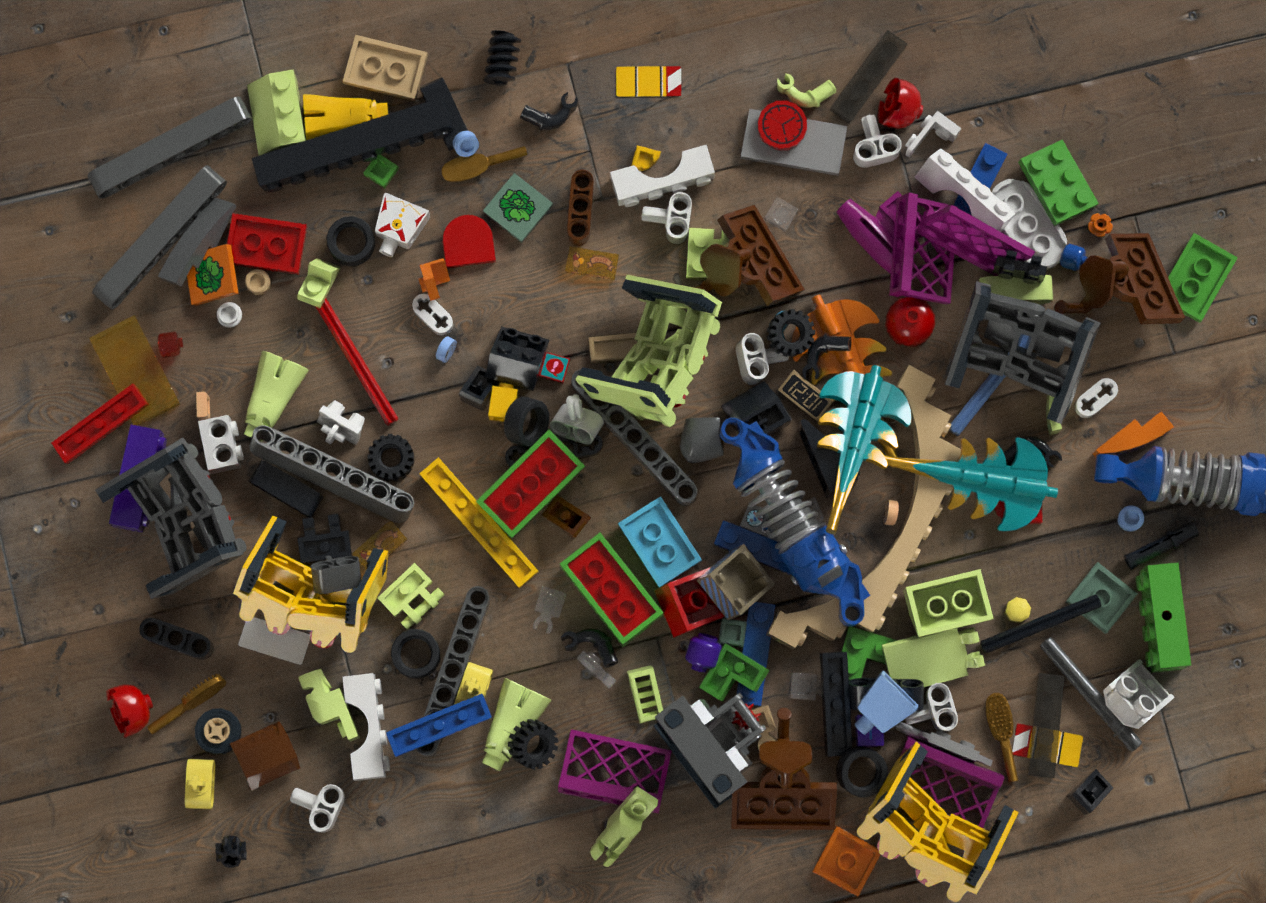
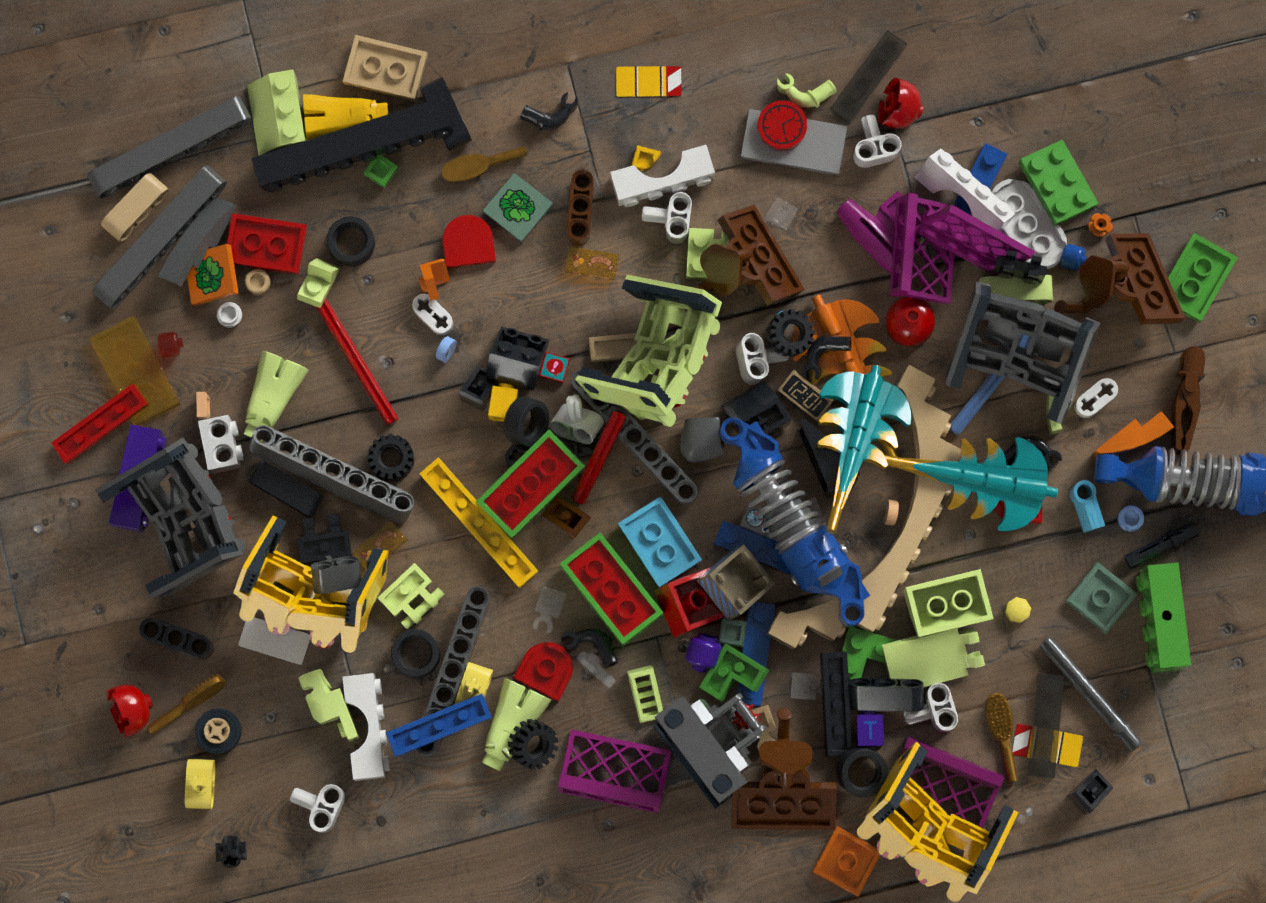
(135, 207): none -> tan beam
(265, 755): reddish brown slope -> none
(339, 427): white hips -> none
(399, 223): white torso -> none
(465, 143): light blue tile -> none
(501, 58): black piece -> none
(546, 669): none -> red tile
(599, 457): none -> red axle
(624, 825): yellowish green plate -> none
(884, 705): light blue torso -> none
(942, 741): light grey plate -> none
(944, 129): white bracket -> none
(1040, 624): black axle -> none
(1087, 509): none -> medium azure piece
(1136, 696): white slope -> none
(1188, 395): none -> reddish brown arm

